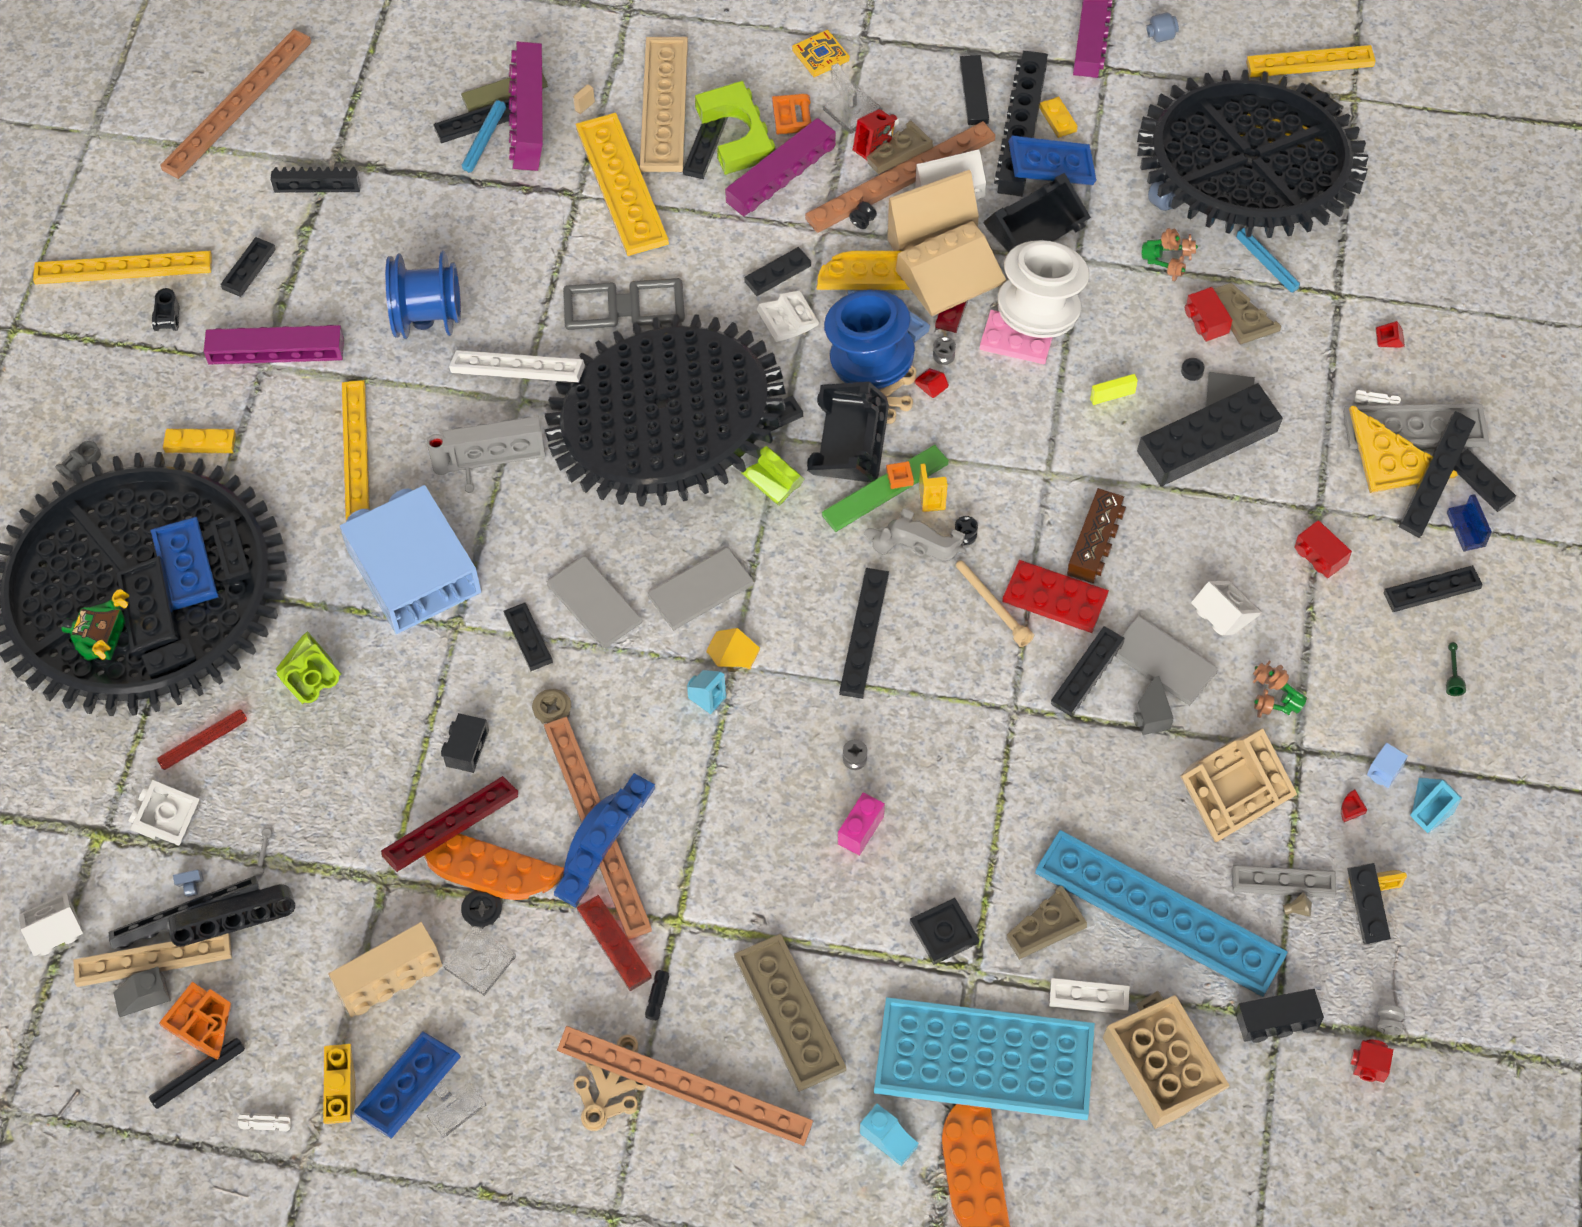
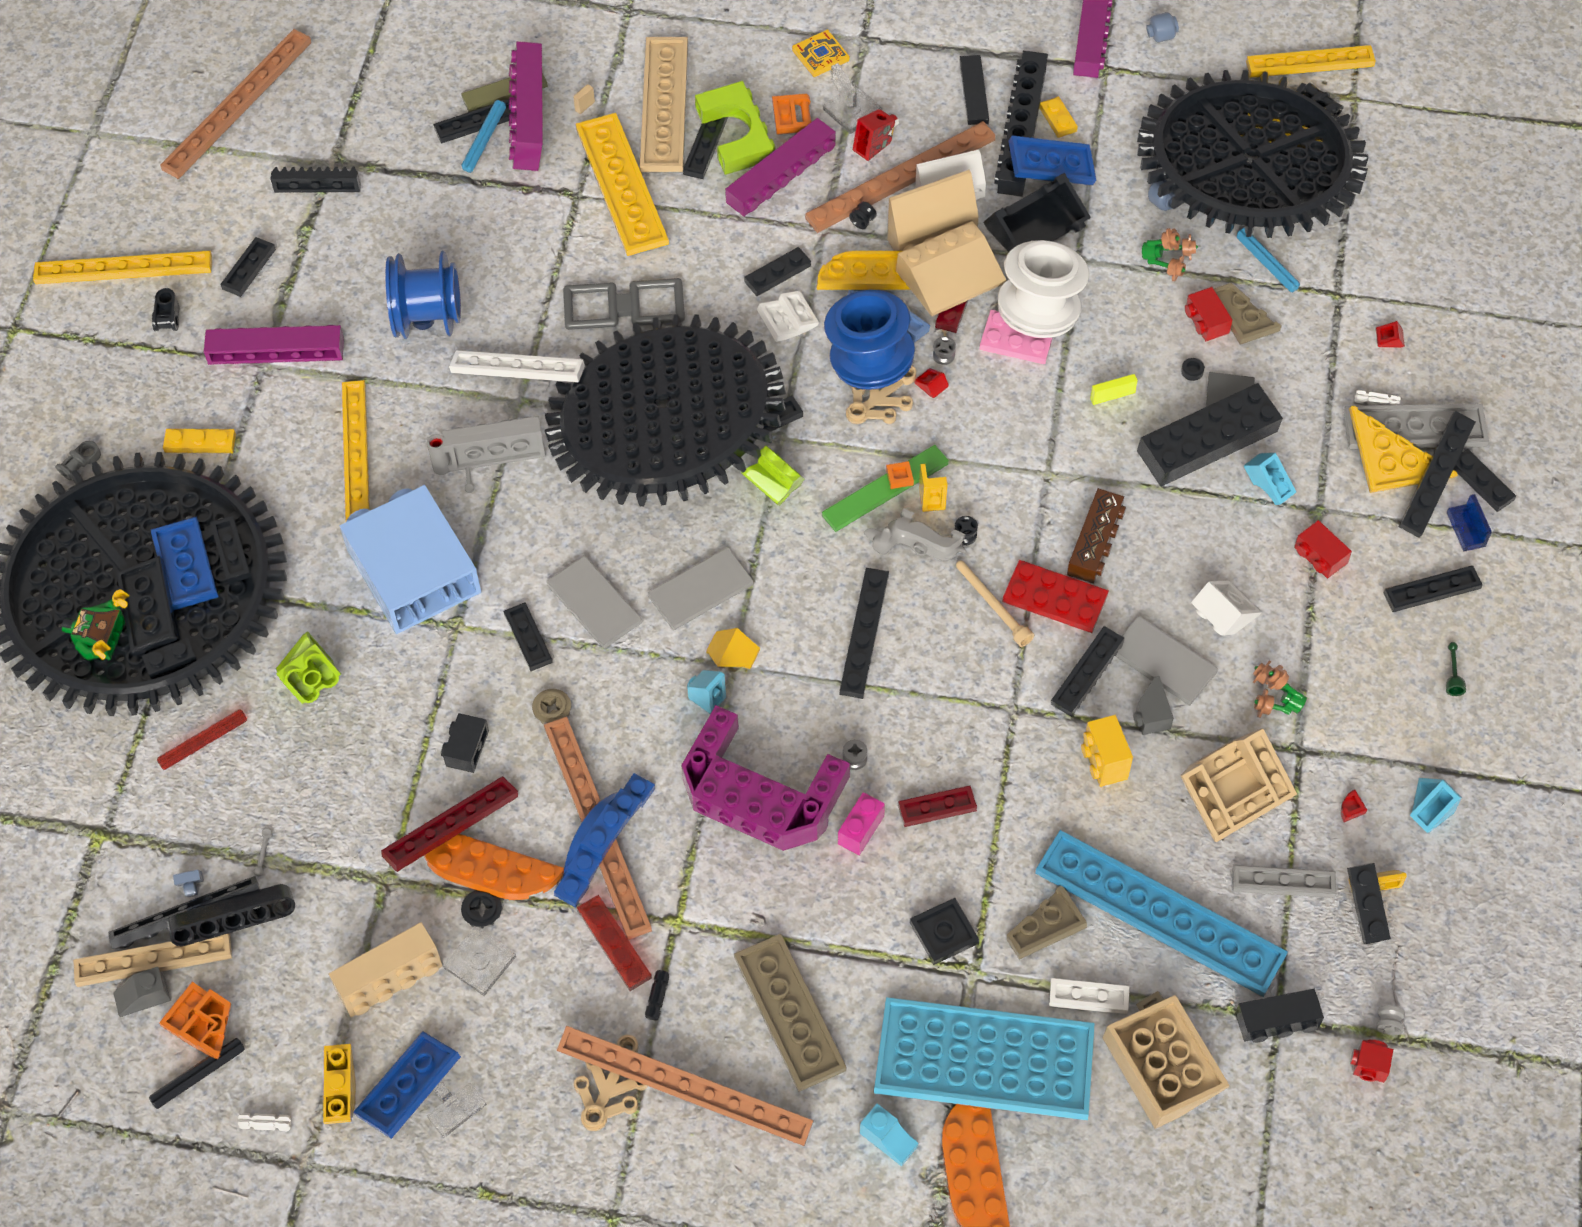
(50, 925): white slope -> none
(163, 812): white plate -> none
(752, 800): none -> magenta wedge
(851, 432): black windscreen -> none
(901, 148): dark tan wing -> none
(937, 806): none -> dark red plate
(1107, 751): none -> yellow brick
(1269, 474): none -> medium azure arch
(1300, 905): dark tan rock -> none
(1387, 765): light blue brick -> none

